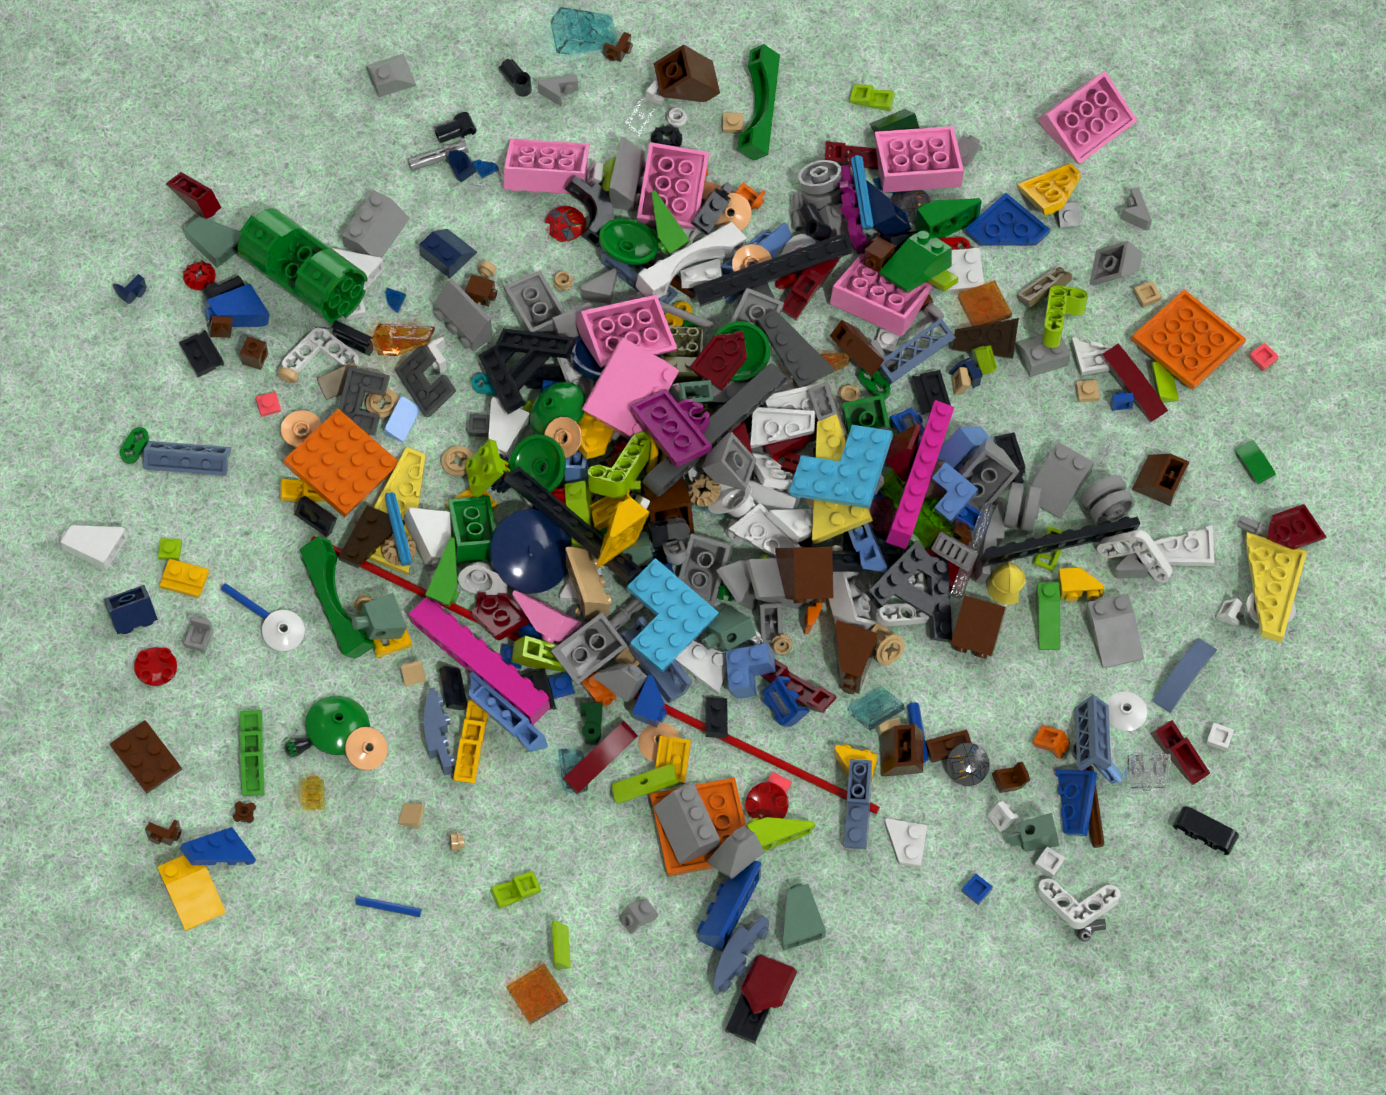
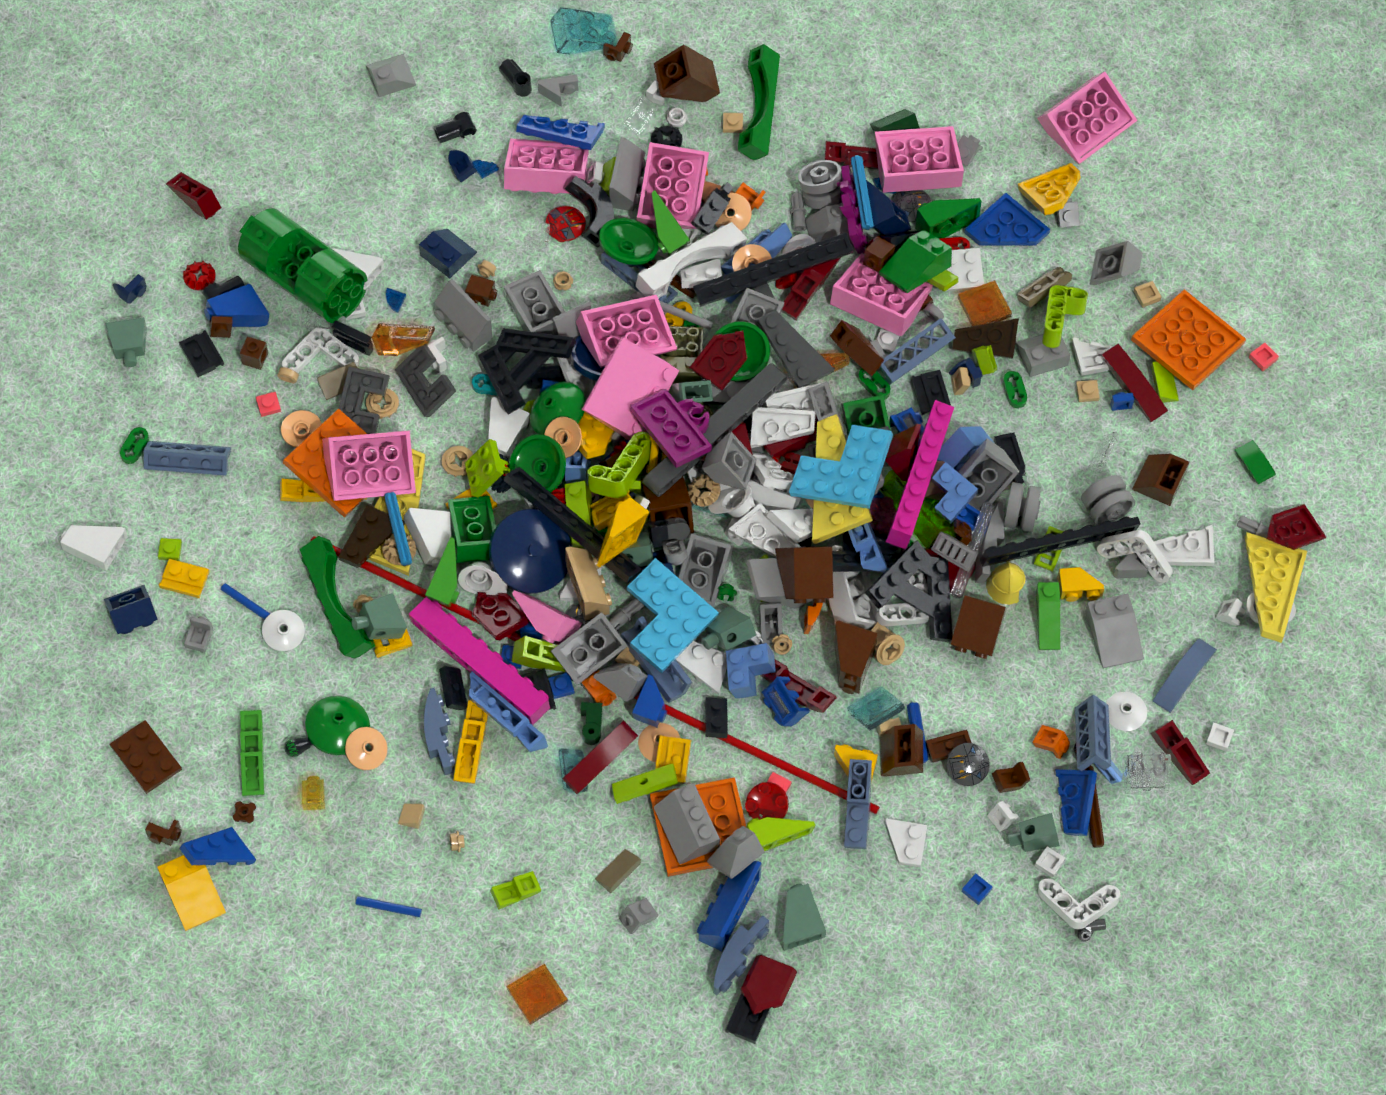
(128, 339): none -> sand green torso
(155, 666): red dish -> none
(213, 240): sand green slope -> none
(315, 516): black plate -> none
(369, 465): none -> bright pink slope
(375, 226): light grey slope -> none
(401, 419): light blue slope -> none
(413, 673): tan slope -> none
(436, 156): light grey pin -> none
(479, 425): dark grey plate -> none
(561, 131): none -> blue wing
(561, 945): lime slope -> none
(601, 288): light grey slope -> none
(618, 870): none -> dark tan slope
(739, 583): light grey slope -> none
(814, 223): black piece -> none
(849, 393): tan tile -> none
(867, 96): lime slope -> none
(1019, 388): none -> green beam
(1061, 478): light grey slope -> none
(1137, 212): light grey slope -> none
(1206, 829): black beam -> none

